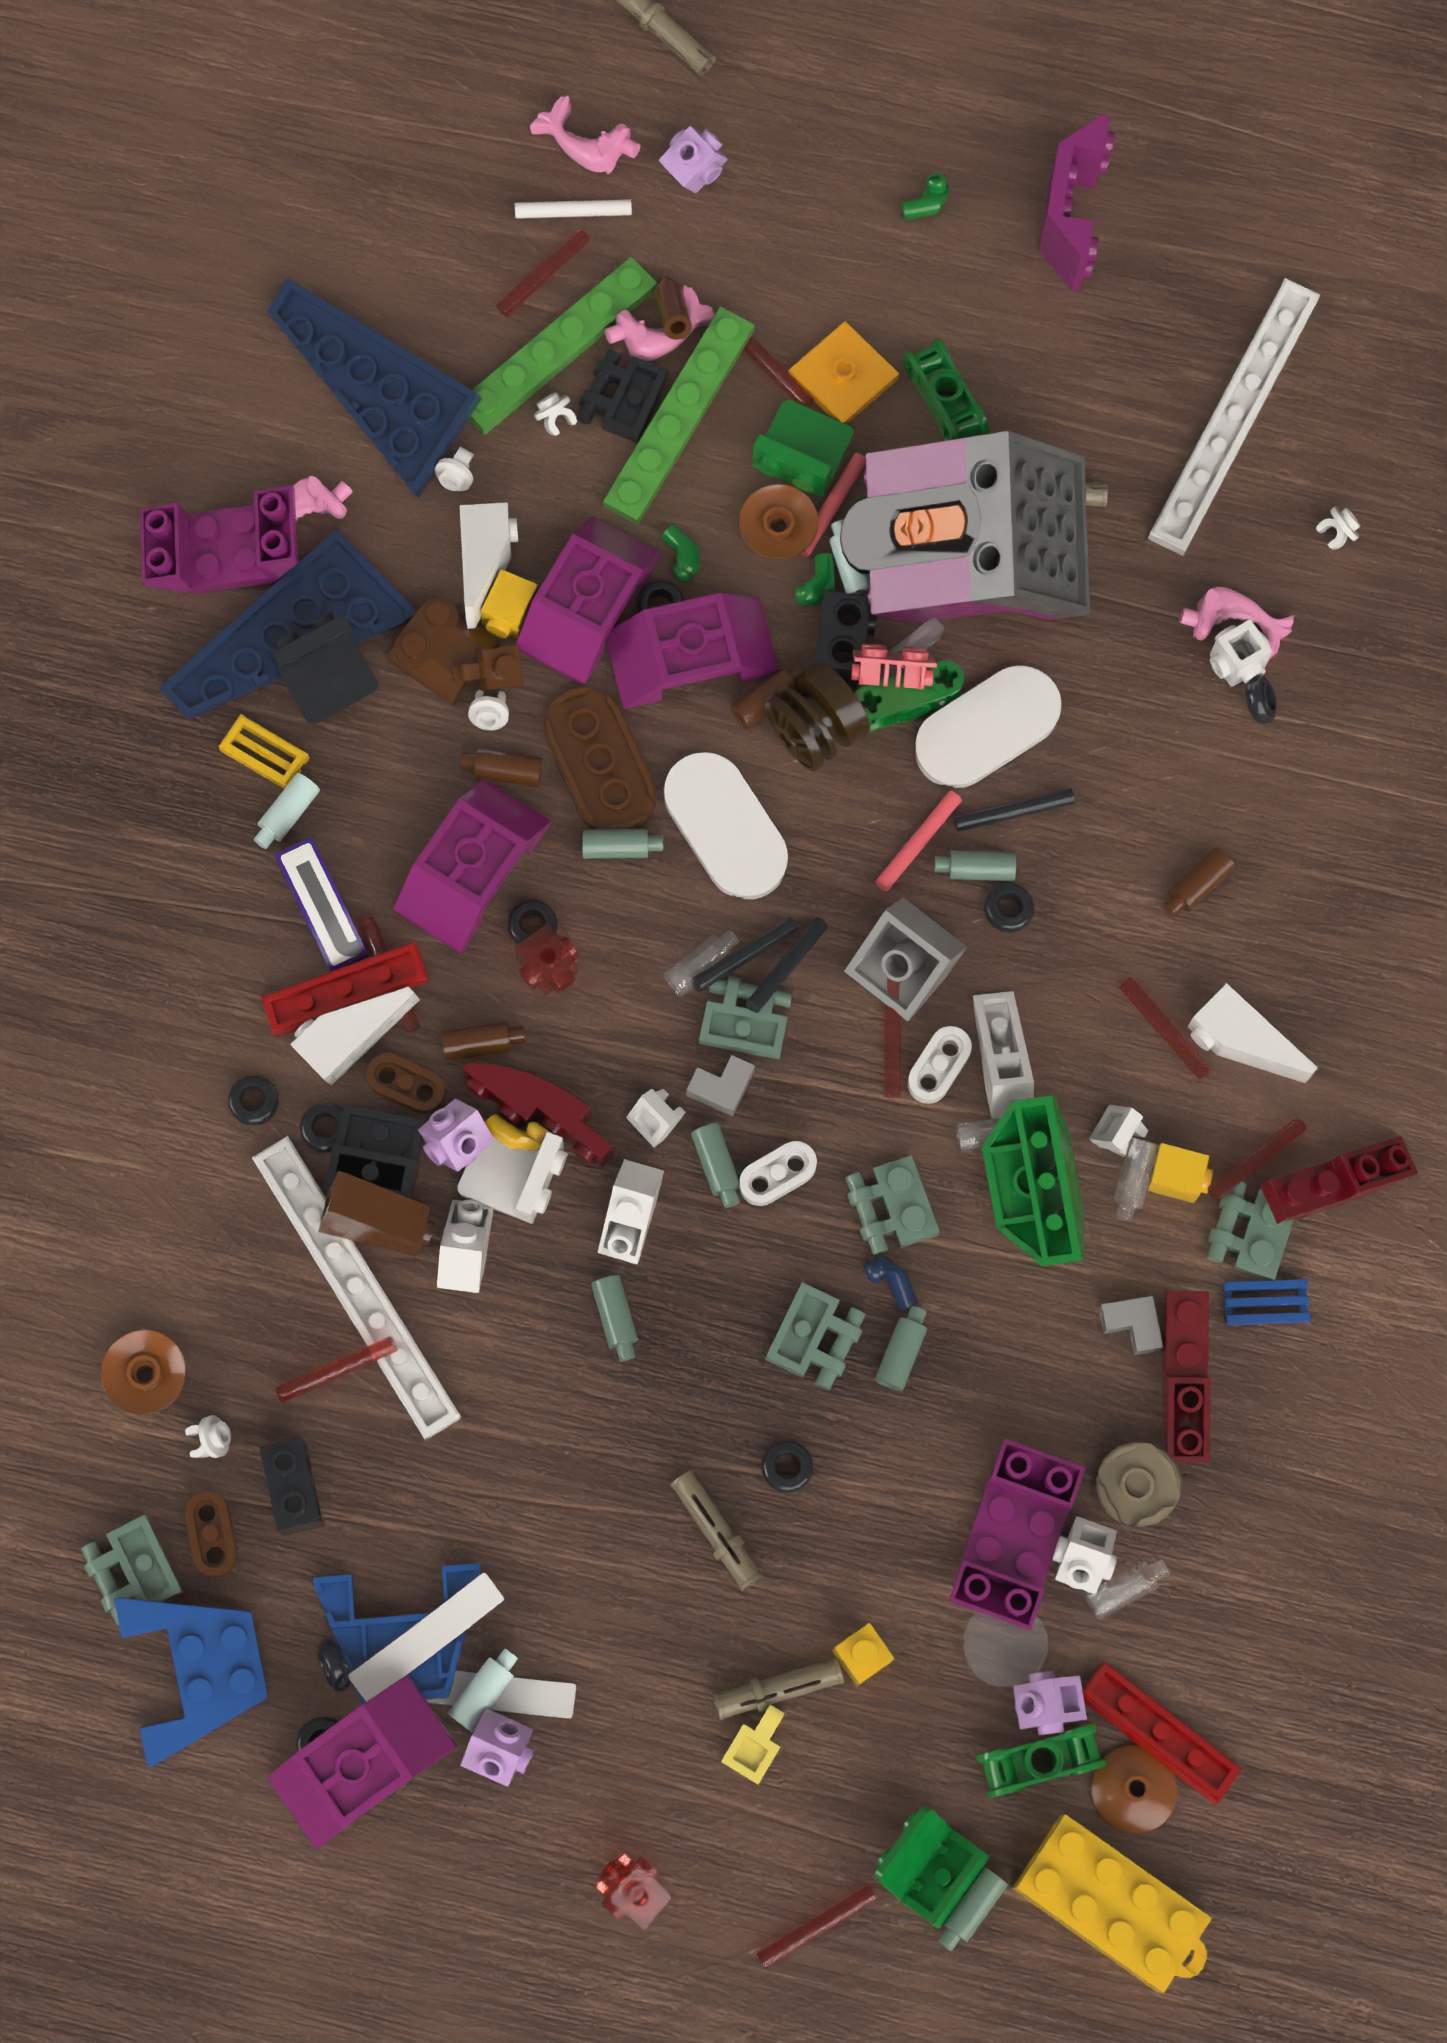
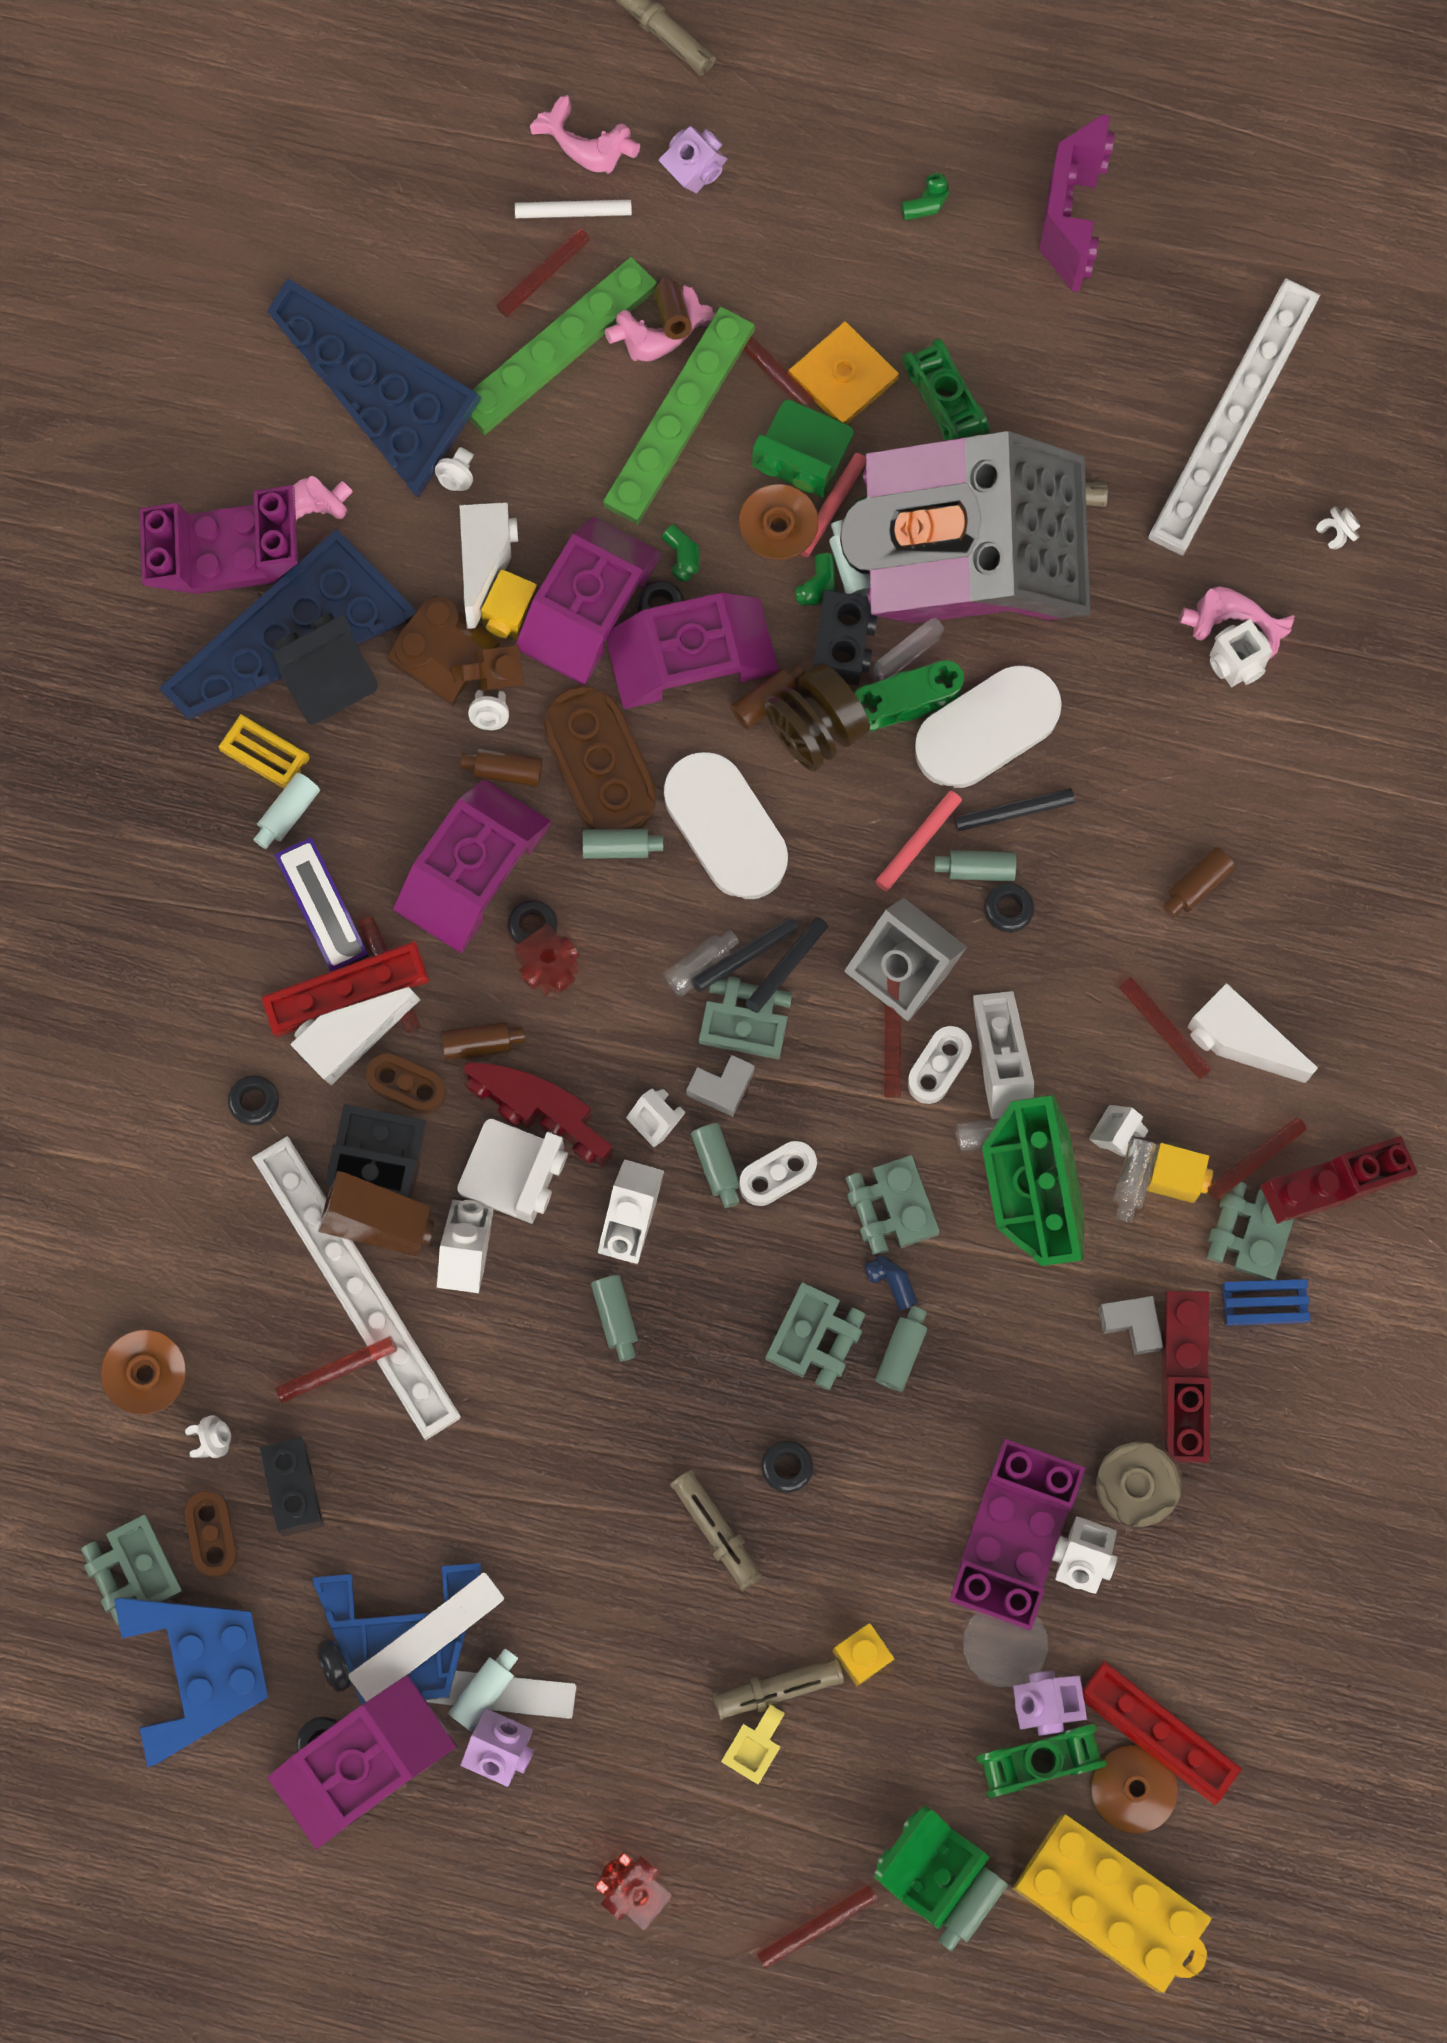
(307, 1123): black piece -> none
(455, 1135): lavender brick -> none
(515, 1138): yellow arm -> none
(550, 408): white plate -> none
(633, 400): black plate -> none
(913, 658): coral hinge -> none
(1126, 1588): clear cylinder -> none
(1261, 699): black piece -> none

